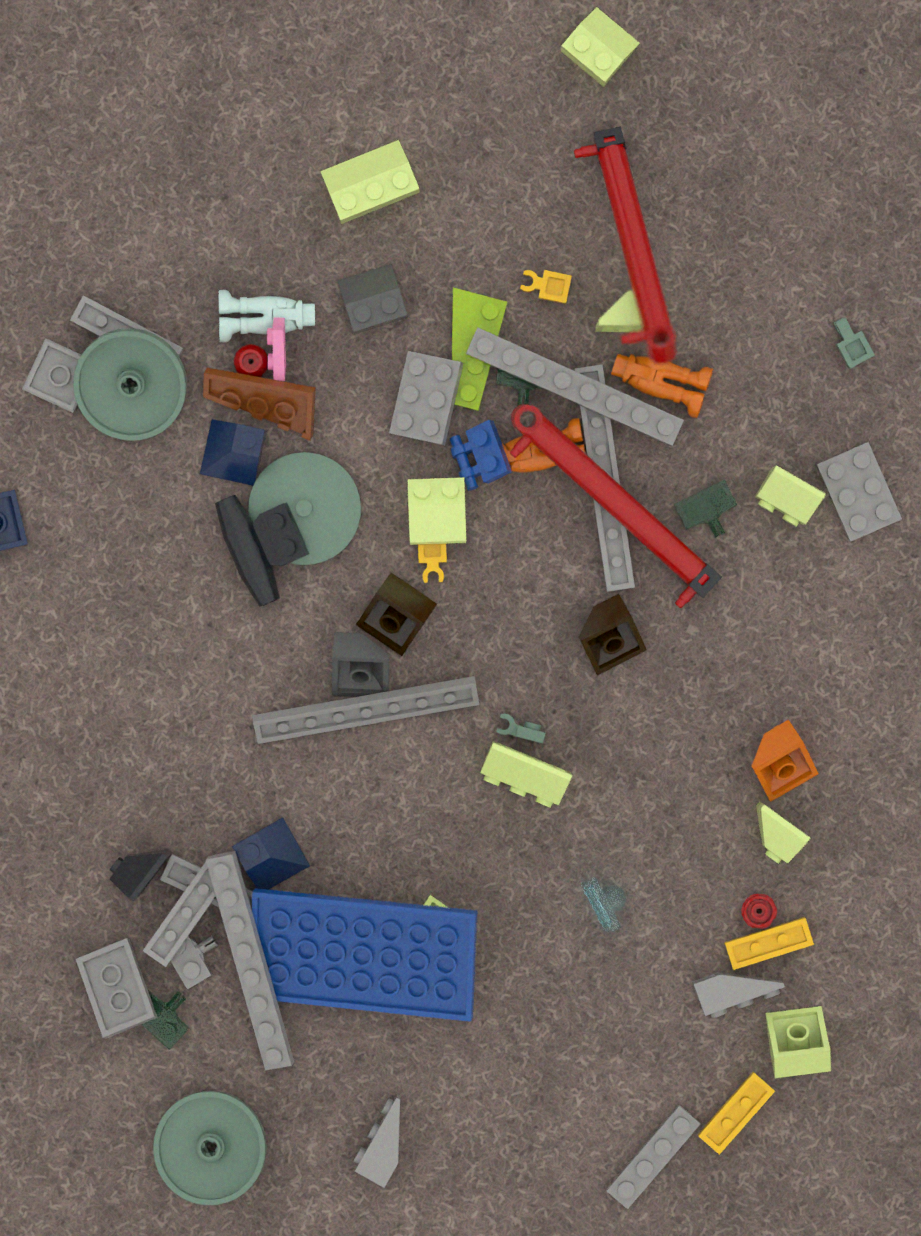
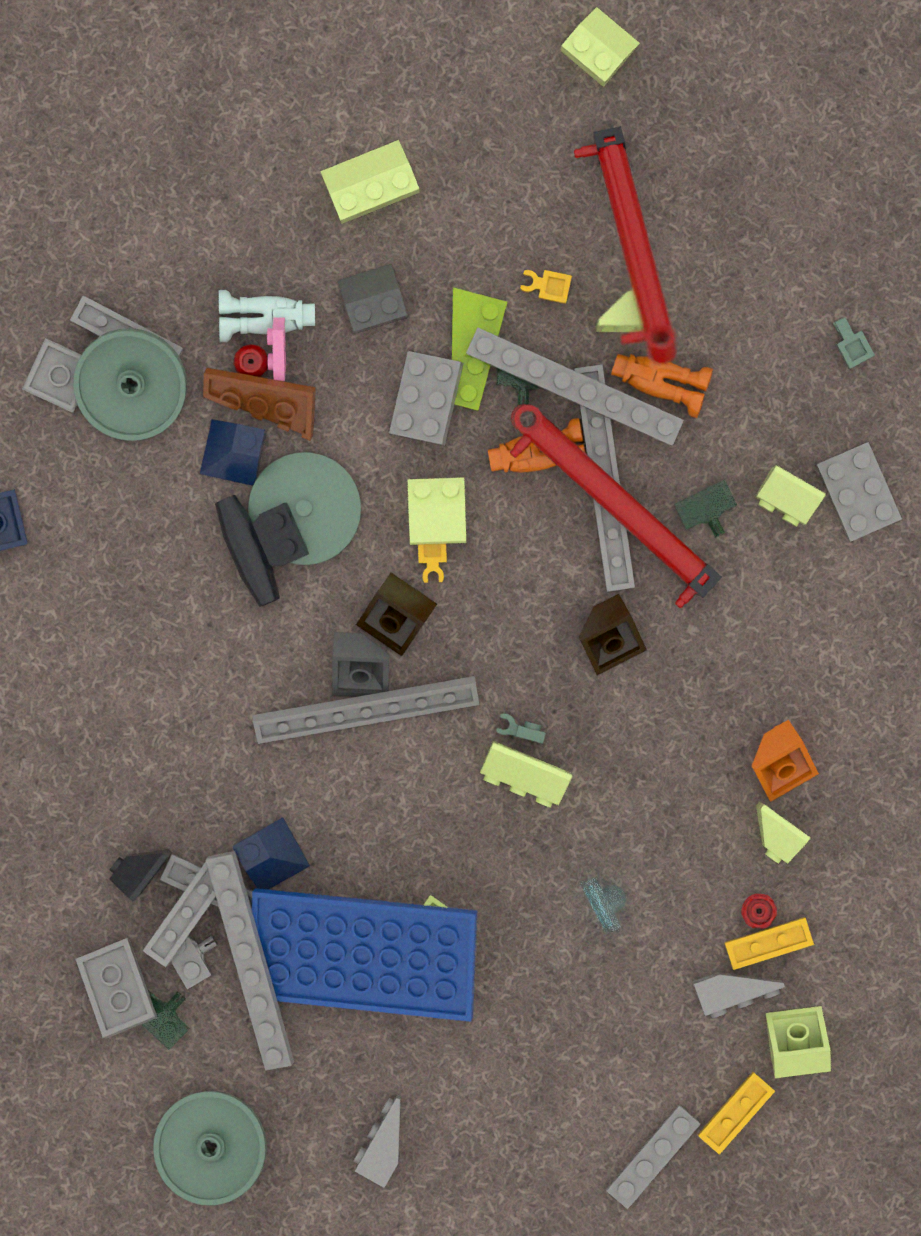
(488, 453): blue plate -> none

